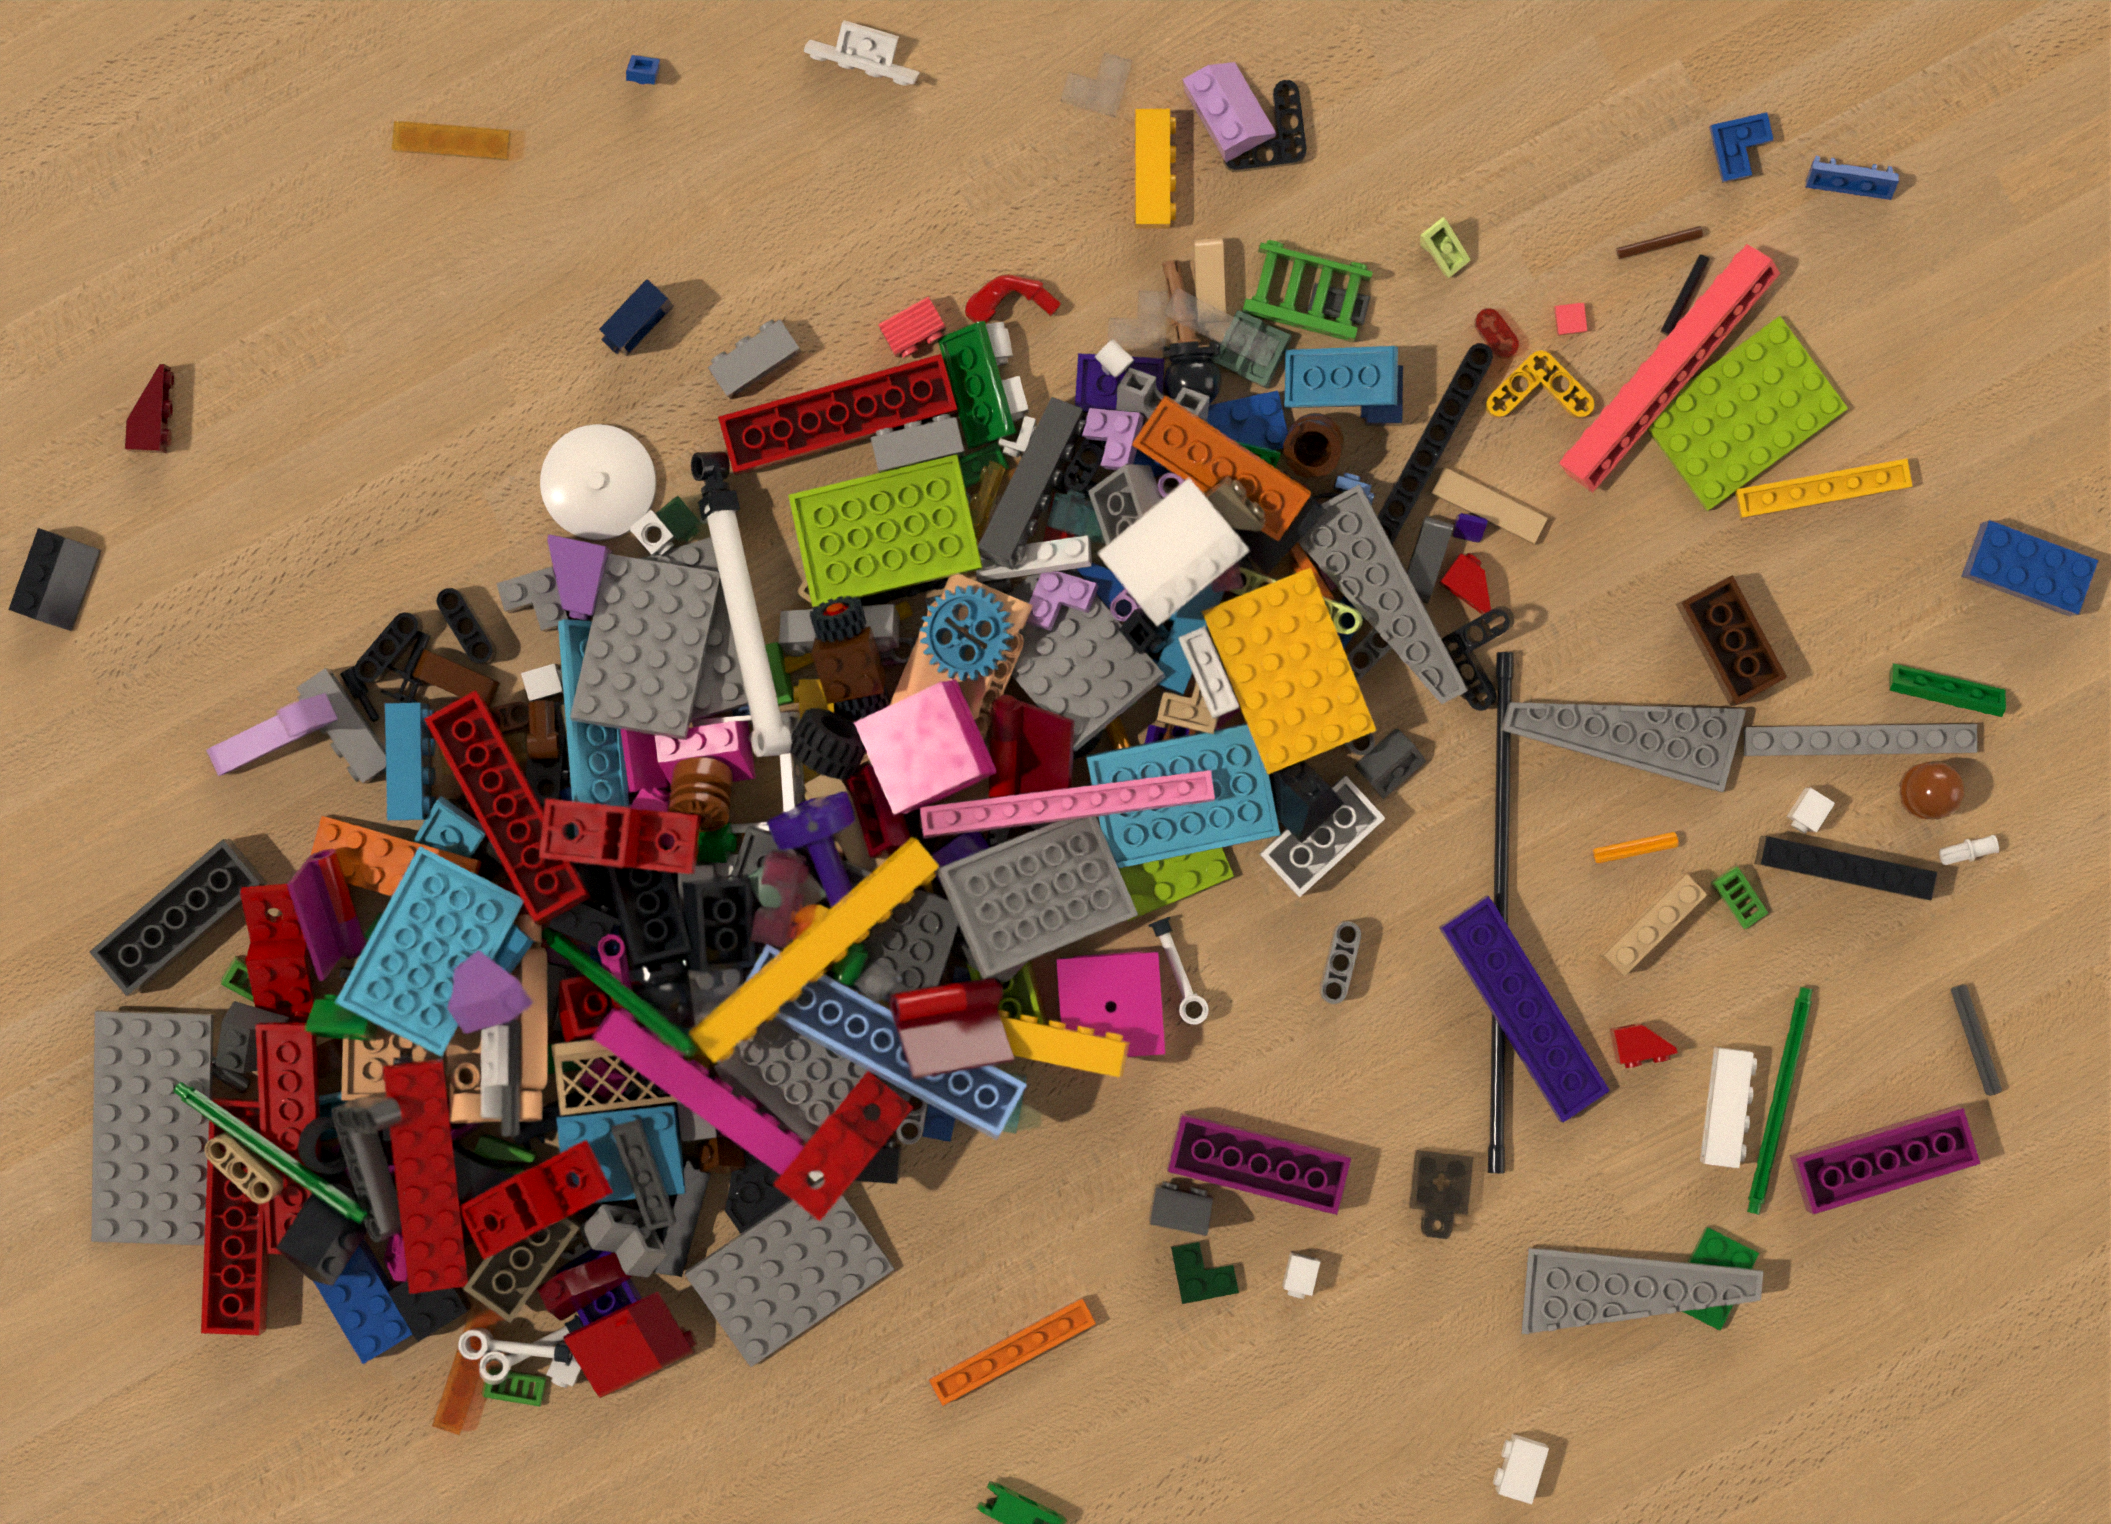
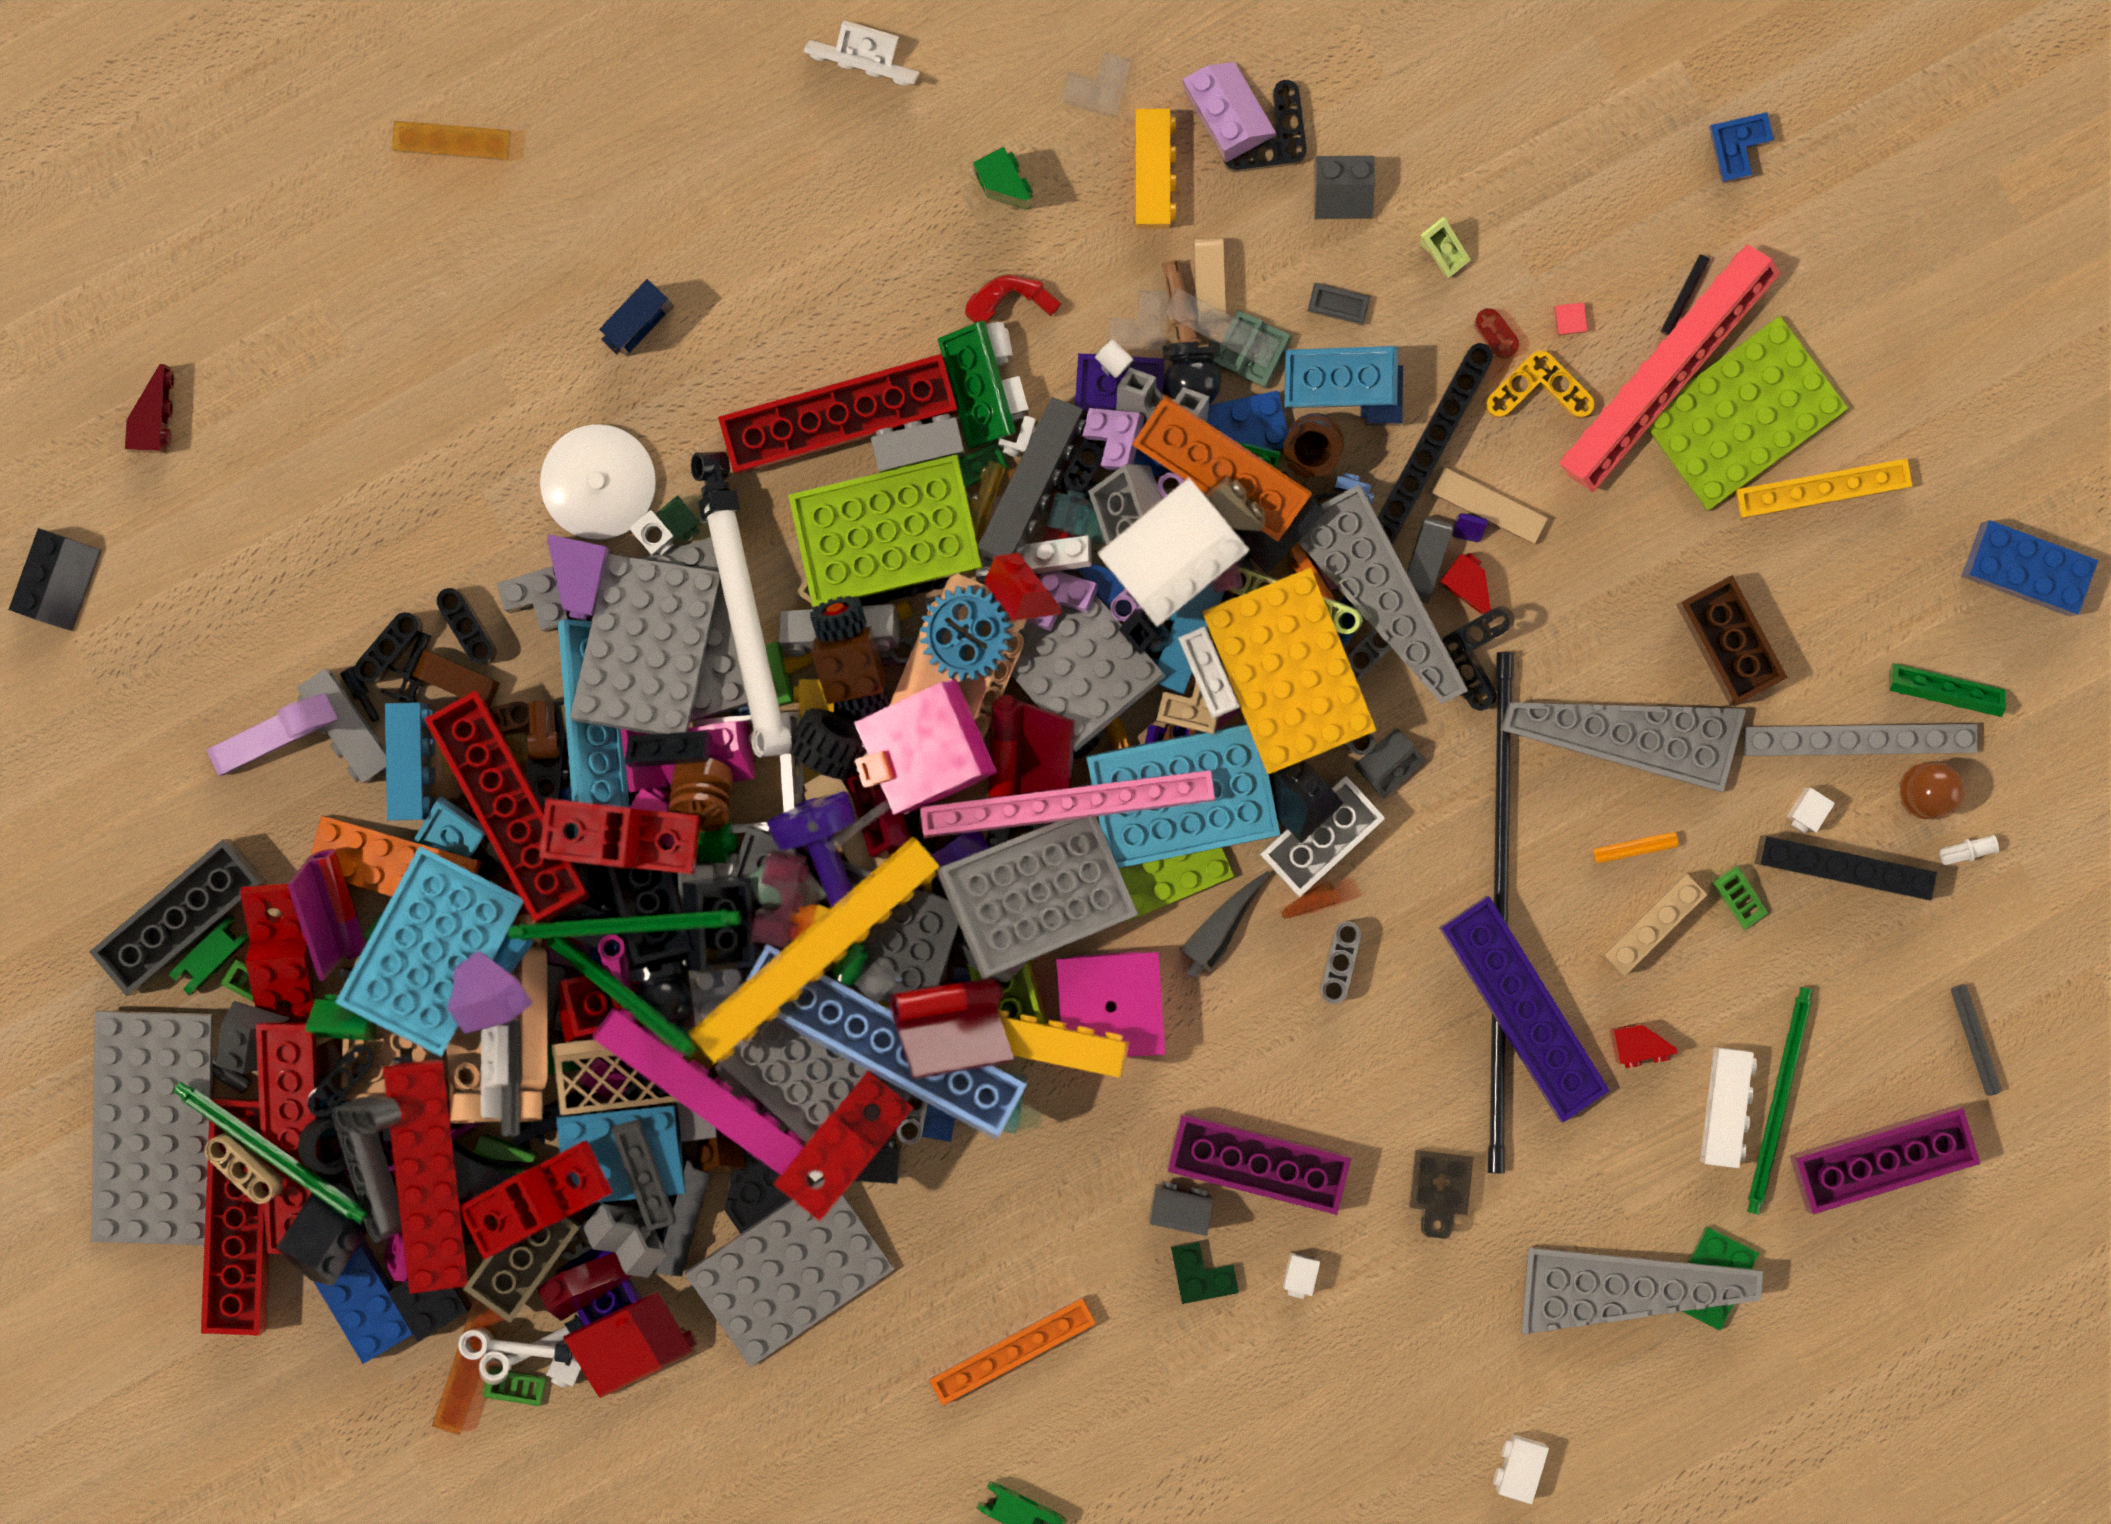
(209, 956): none -> green piece
(342, 1092): none -> black beam
(543, 682): white brick -> none
(623, 925): none -> green piece
(642, 69): blue plate -> none
(668, 749): none -> black plate
(753, 358): light grey brick -> none
(858, 826): none -> clear piece
(874, 769): none -> tile
(913, 328): coral brick -> none
(1001, 181): none -> green slope
(1019, 589): none -> red slope
(1162, 929): white piece -> none
(1214, 935): none -> dark grey piece
(1314, 319): bright green fence -> none
(1319, 897): none -> clear orange slope
(1344, 187): none -> dark grey slope
(1659, 242): reddish brown bar -> none
(1852, 179): blue plate -> none

